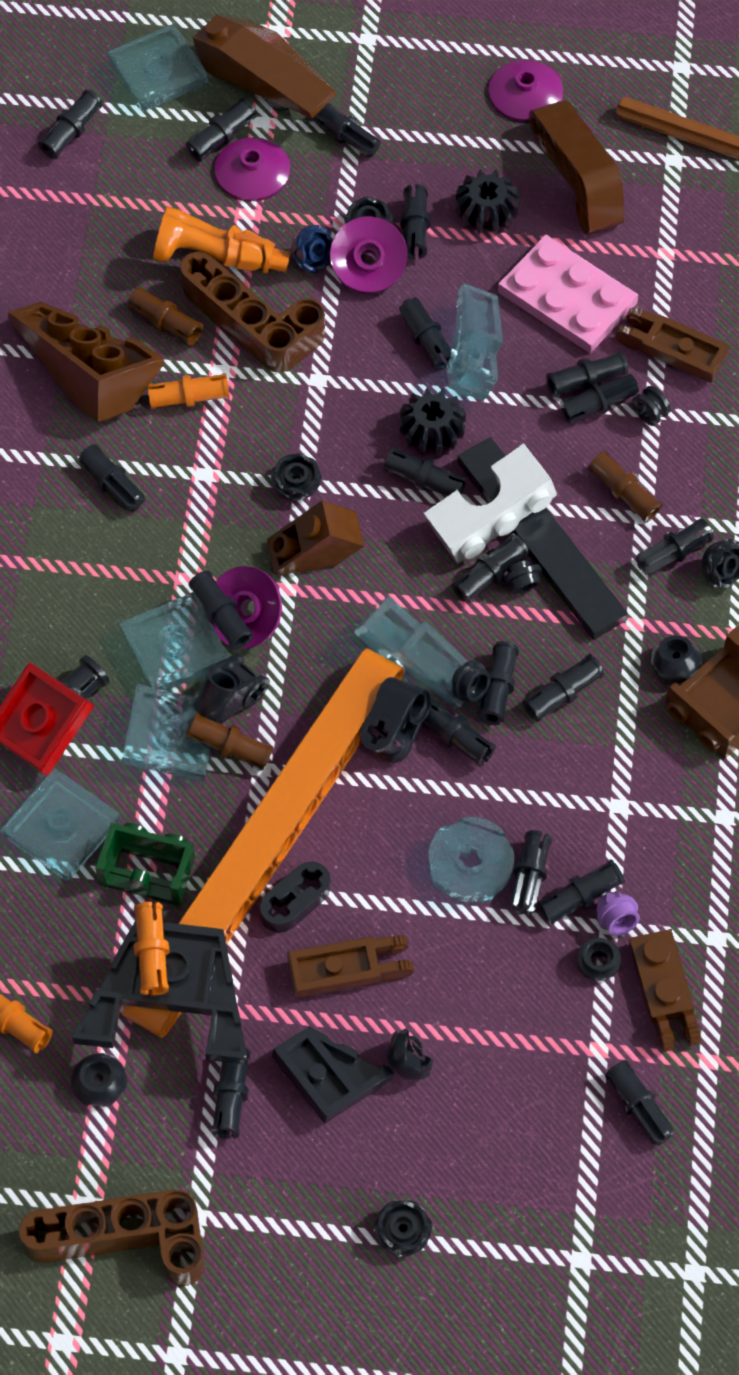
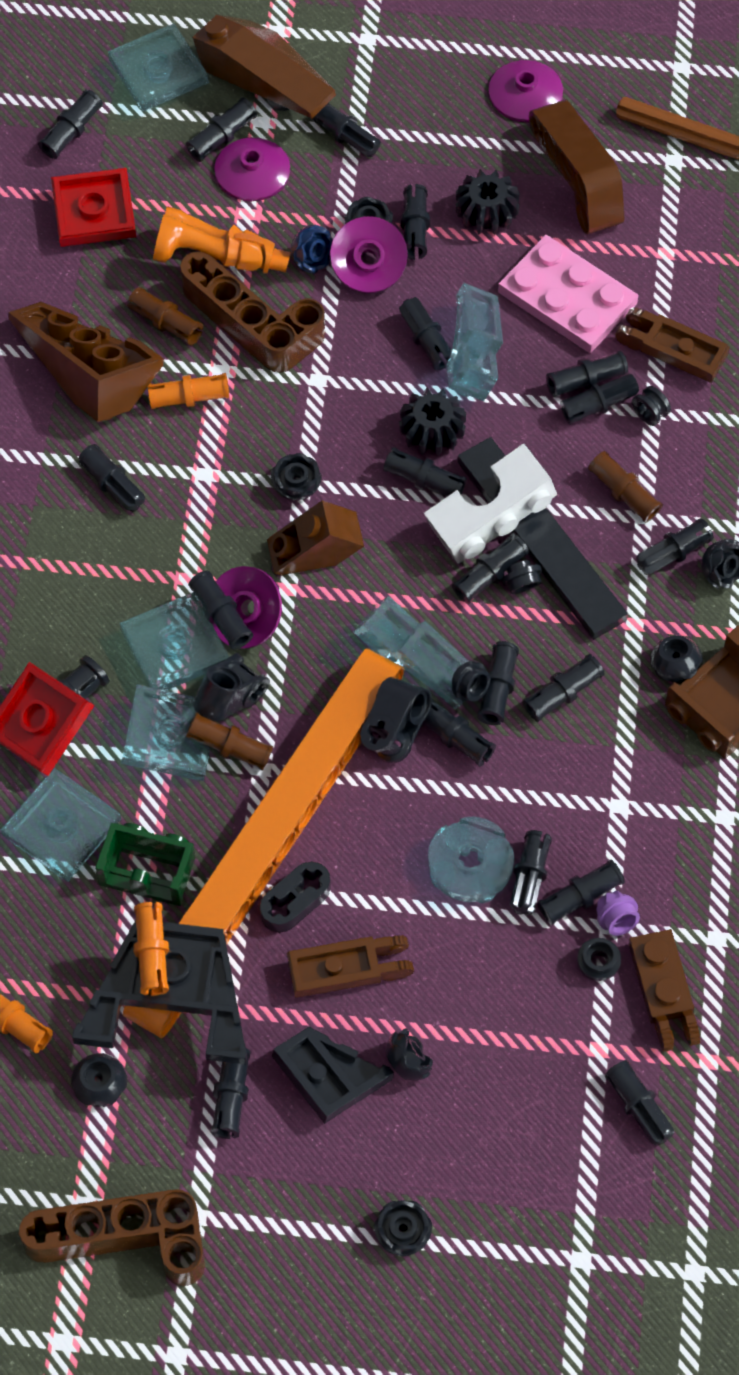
(93, 207): none -> red plate

